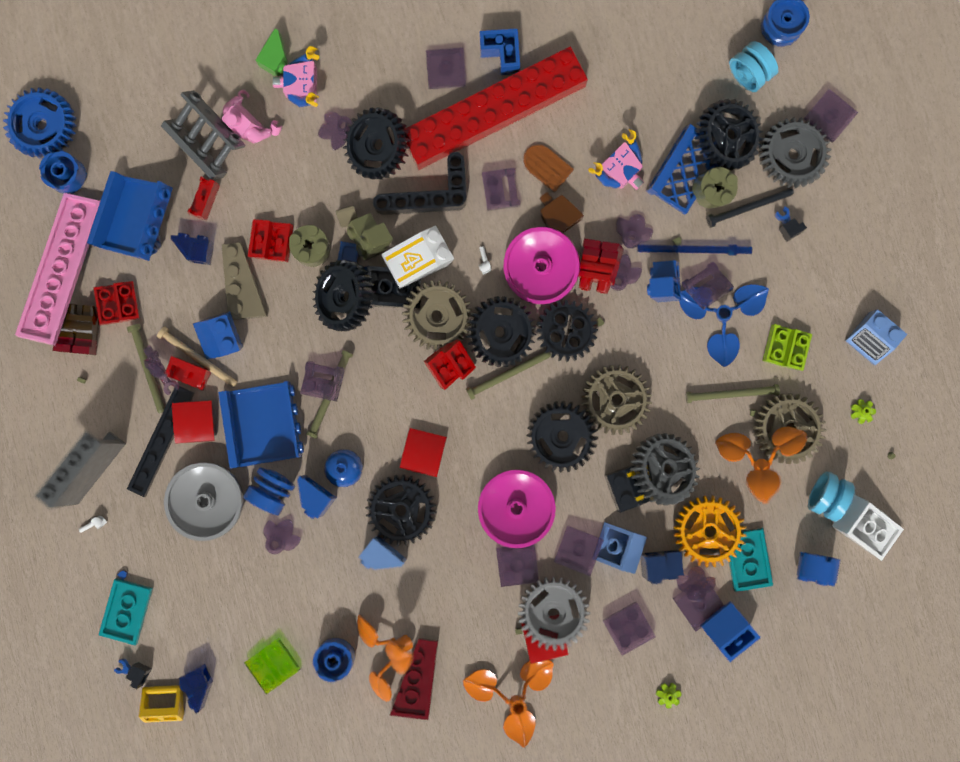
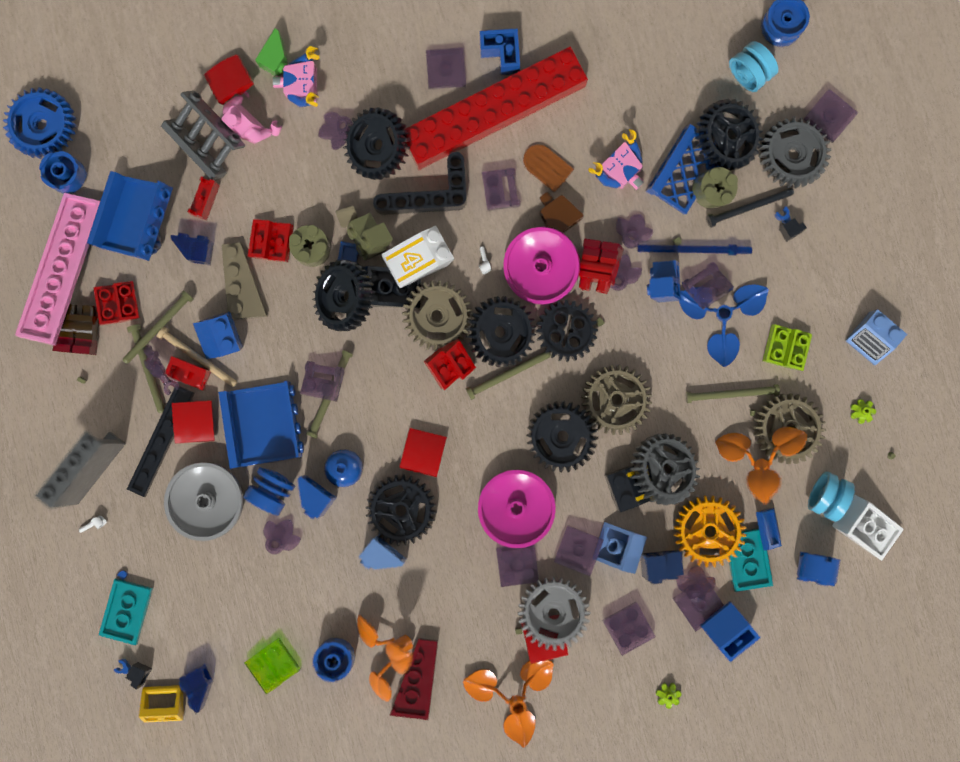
(158, 326): none -> olive bar
(228, 79): none -> red slope
(768, 529): none -> blue tile

